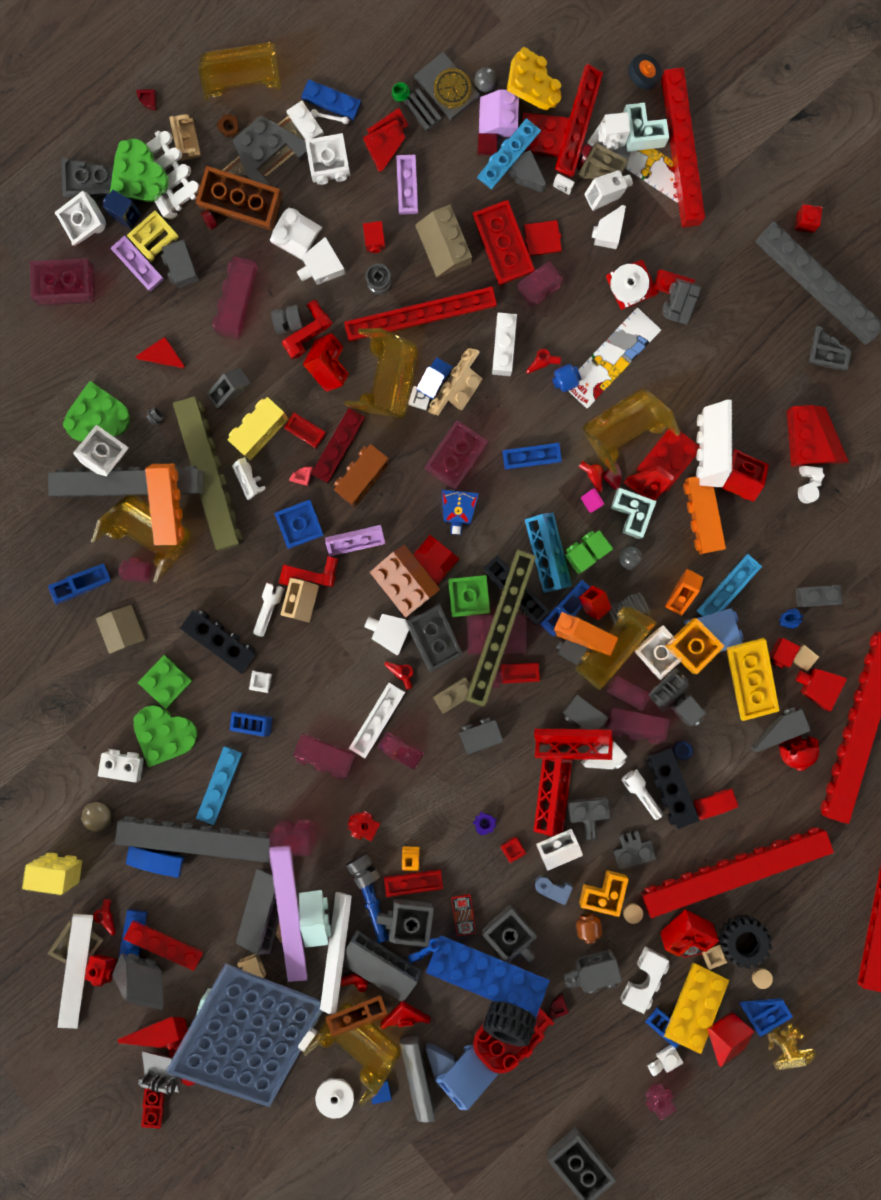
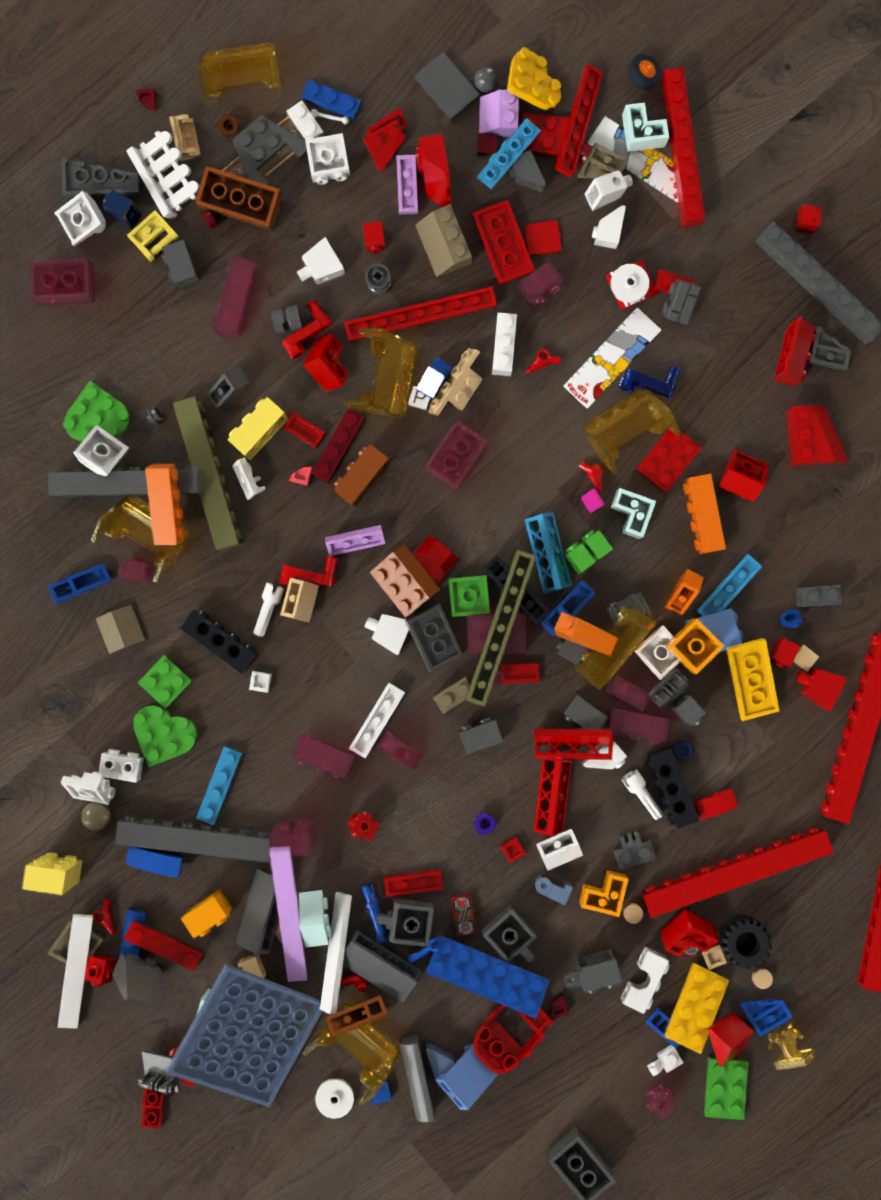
(89, 787): none -> white plate
(136, 173): bright green plate -> none
(137, 263): lavender plate -> none
(162, 354): red tile -> none
(163, 1034): red slope -> none
(205, 914): none -> light orange brick
(266, 725): blue slope -> none
(294, 233): white slope -> none
(299, 524): blue plate -> none
(307, 1039): white tile -> none
(363, 871): dark grey wheel -> none
(400, 92): green plate -> none
(402, 672): red animal -> none
(405, 1016): red tile -> none
(410, 858): light orange leg -> none
(413, 97): dark grey tile -> none
(434, 168): none -> red wedge
(452, 88): clear yellow tile -> none
(458, 509): blue torso -> none
(509, 1023): black tyre -> none
(531, 456): blue plate -> none
(563, 184): white tile -> none
(566, 378): blue head -> none
(588, 811): dark grey brick -> none
(589, 928): dark orange head -> none
(595, 602): red brick -> none
(612, 479): dark red tile -> none
(614, 131): white brick -> none
(630, 557): dark grey piece -> none
(650, 482): red wing -> none
(666, 388): none -> clear blue beam
(715, 444): white slope -> none
(726, 1089): none -> bright green plate
(784, 727): dark grey slope -> none
(795, 352): none -> red slope
(800, 752): red cylinder -> none
(809, 492): white leg -> none

